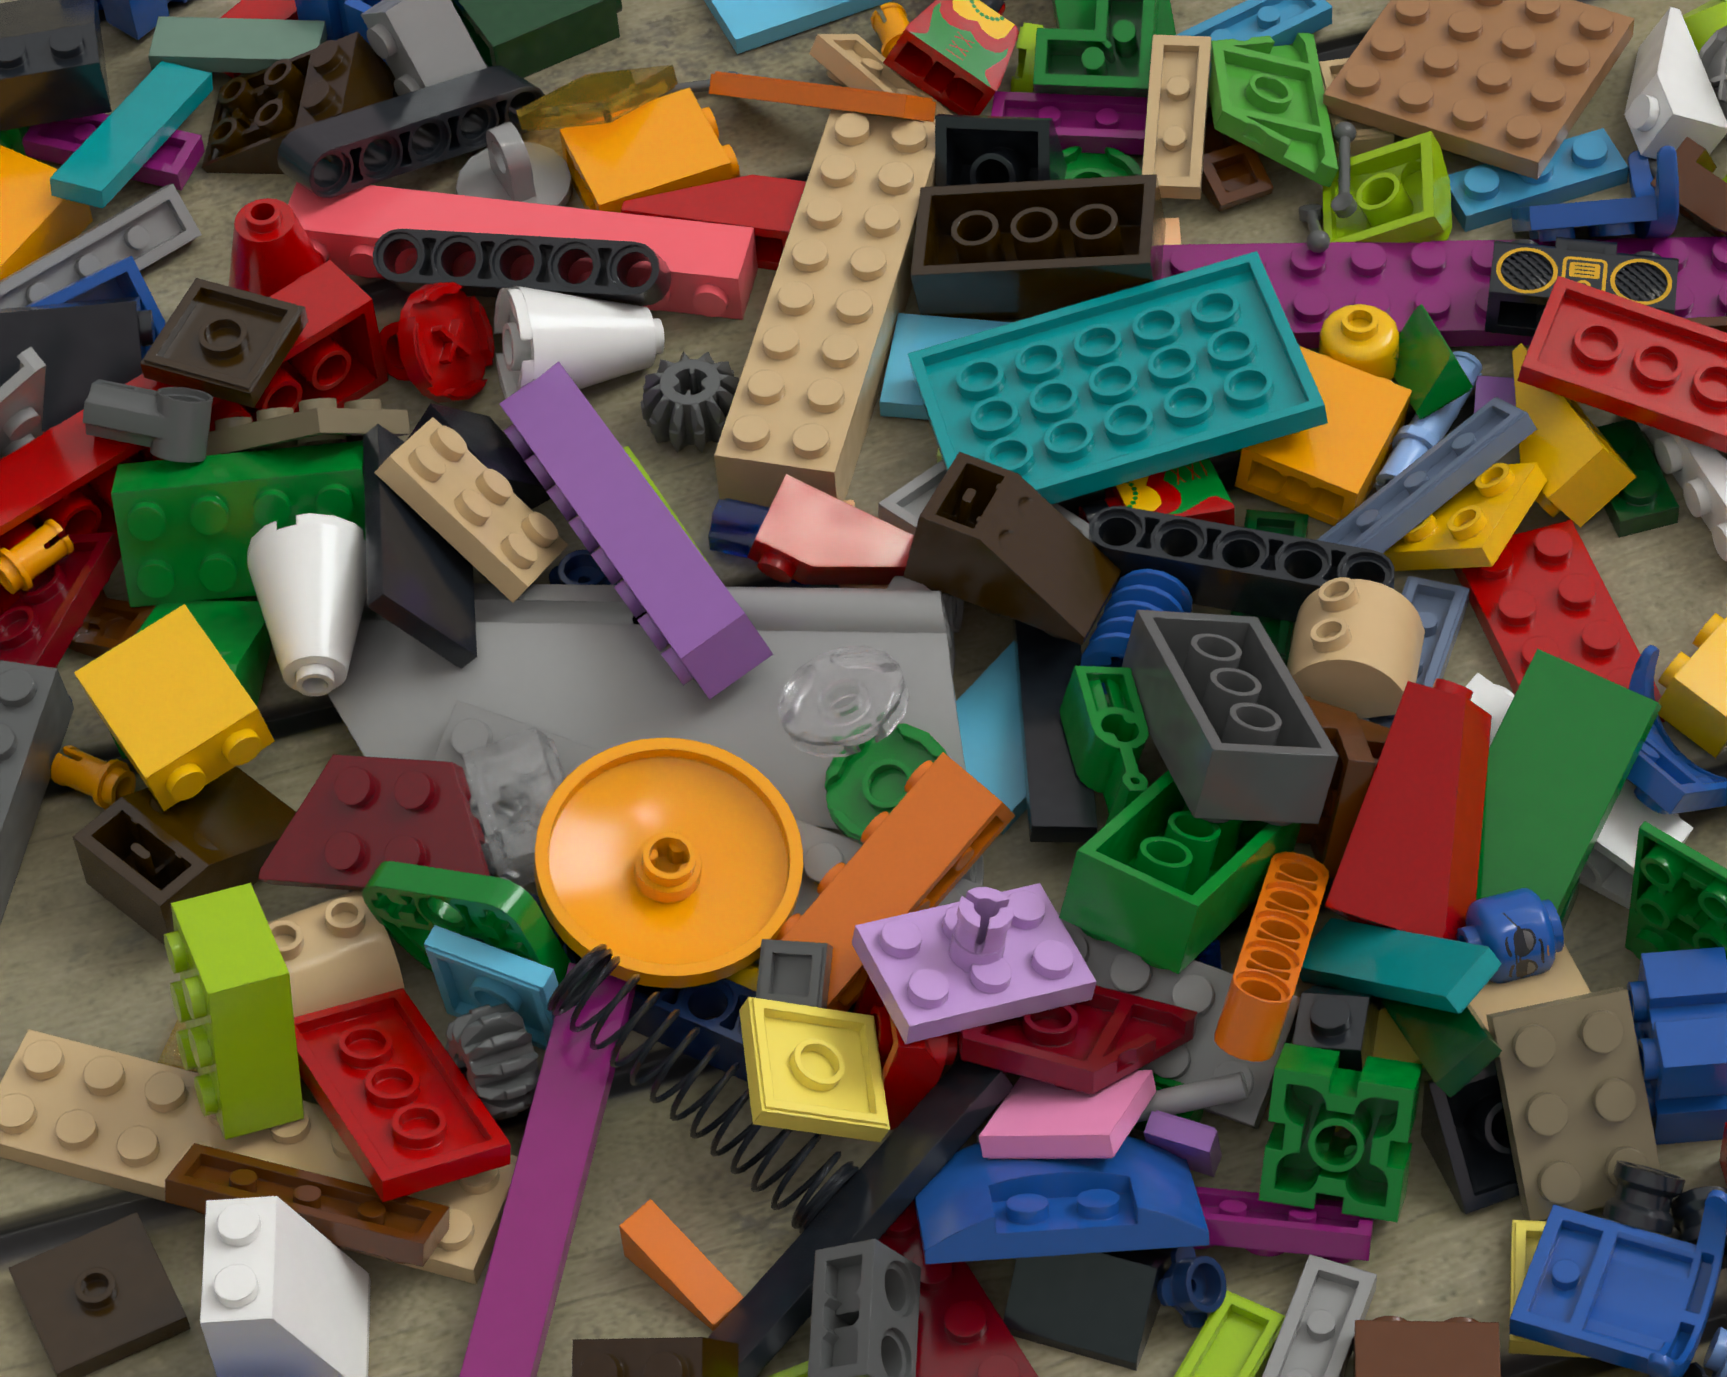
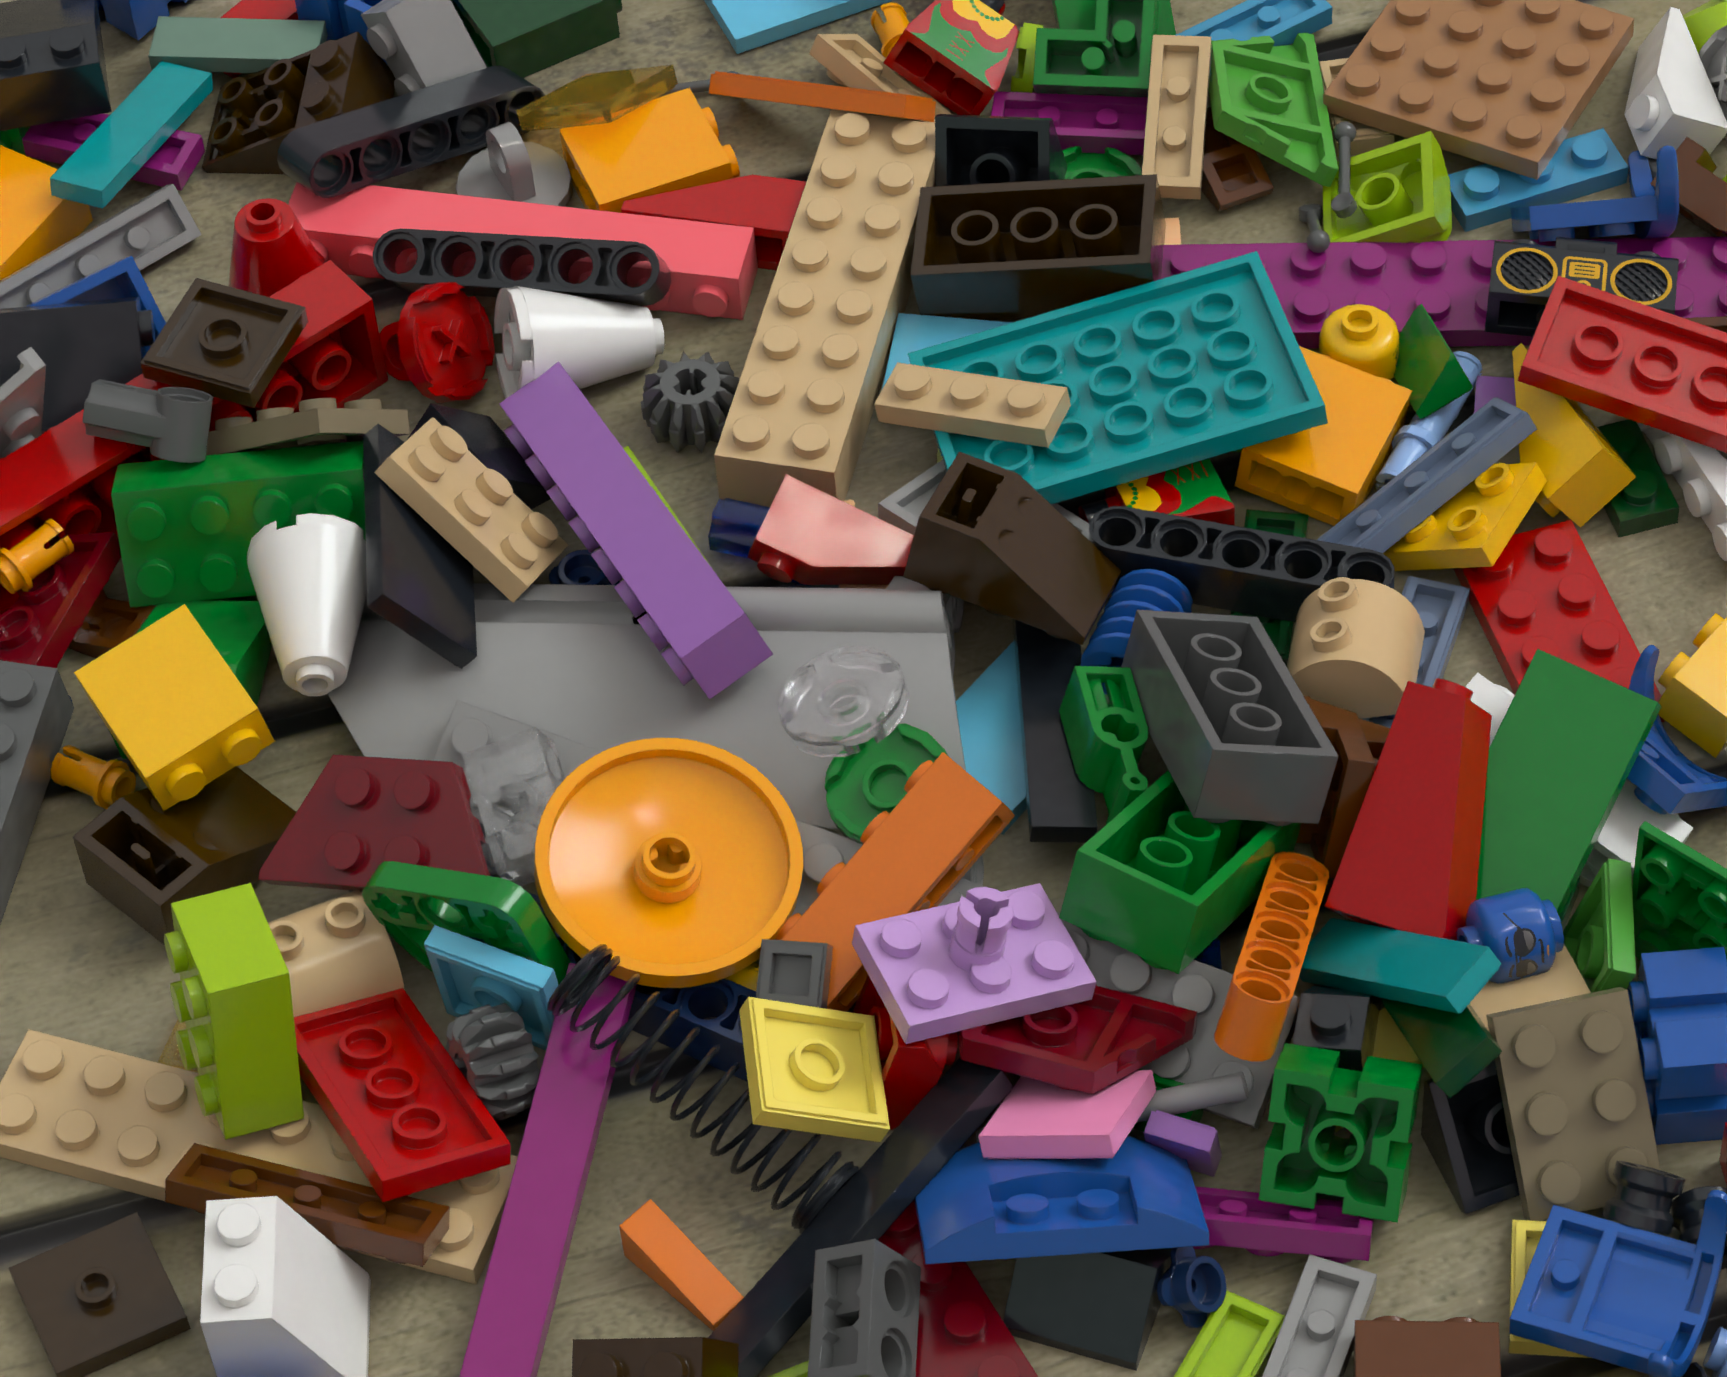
(972, 404): none -> tan plate
(1603, 929): none -> bright green tile

